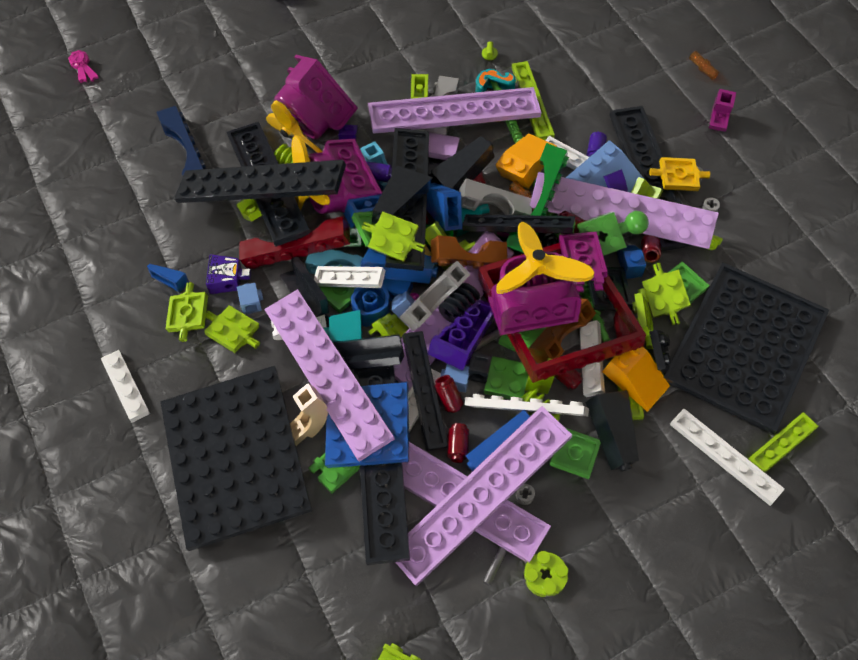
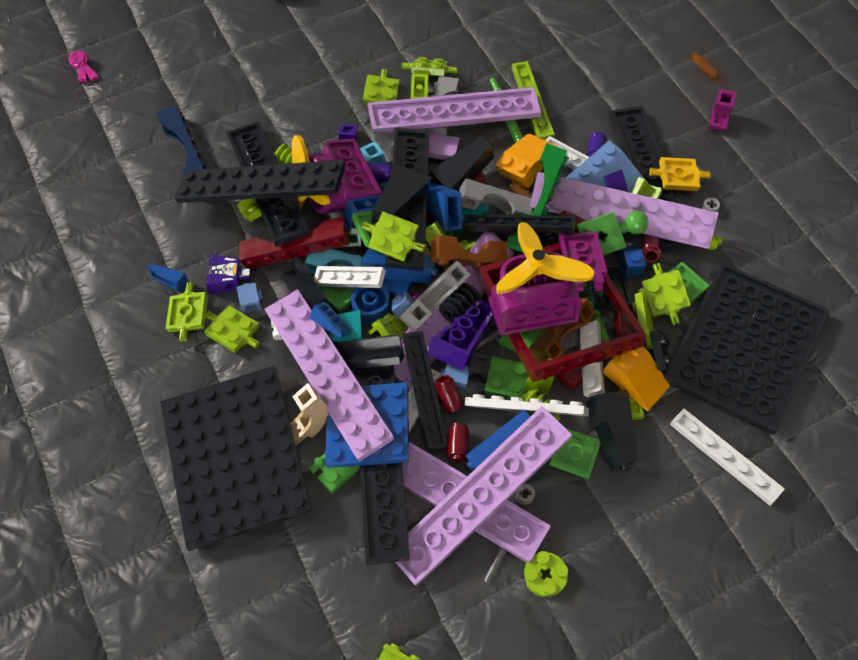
(125, 386): white plate -> none
(310, 103): magenta brick -> none
(328, 319): none -> blue slope
(380, 88): none -> lime plate
(431, 67): none -> lime plate
(489, 52): lime plate -> none
(505, 82): teal animal -> none
(783, 442): lime tile -> none

